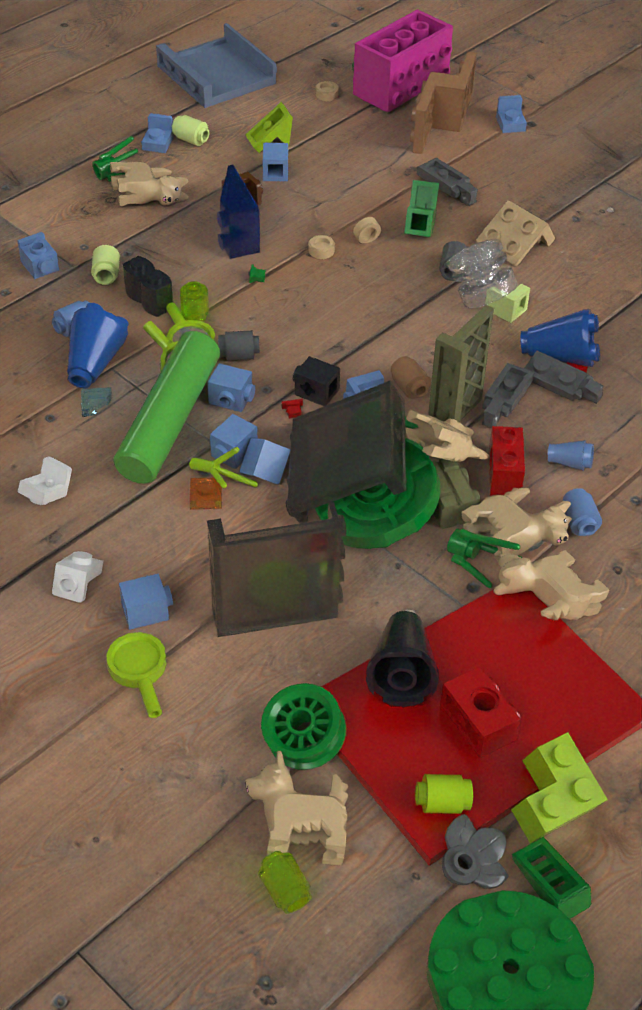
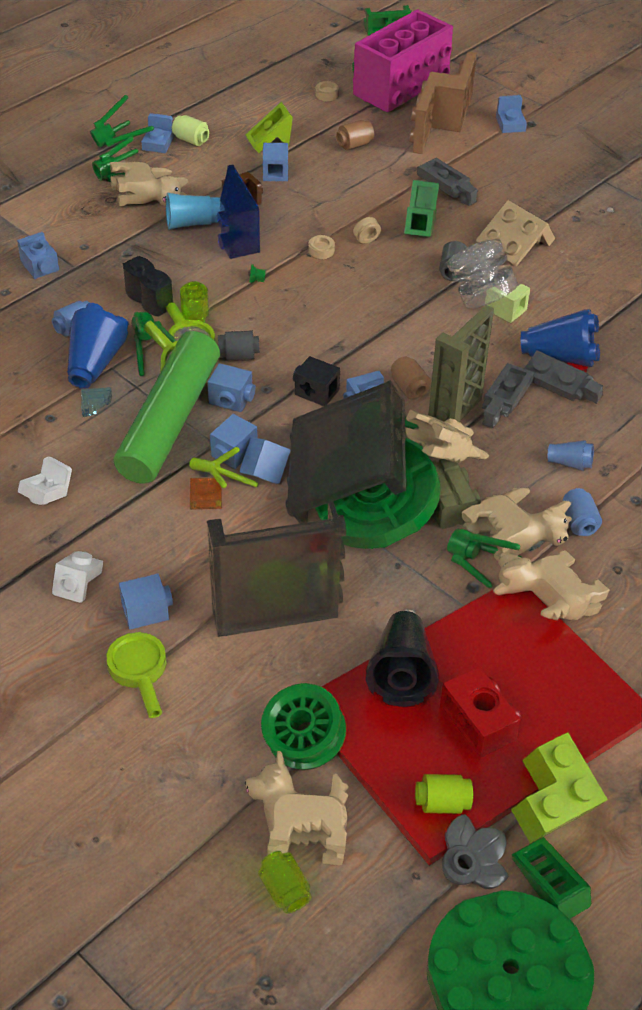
(105, 134): none -> green plant
(105, 264): yellowish green brick -> none
(138, 323): none -> green plant
(191, 210): none -> medium azure plant
(218, 68): sand blue panel -> none
(292, 407): red piece -> none
(355, 134): none -> medium nougat brick
(377, 20): none -> green hinge
(506, 459): red brick -> none

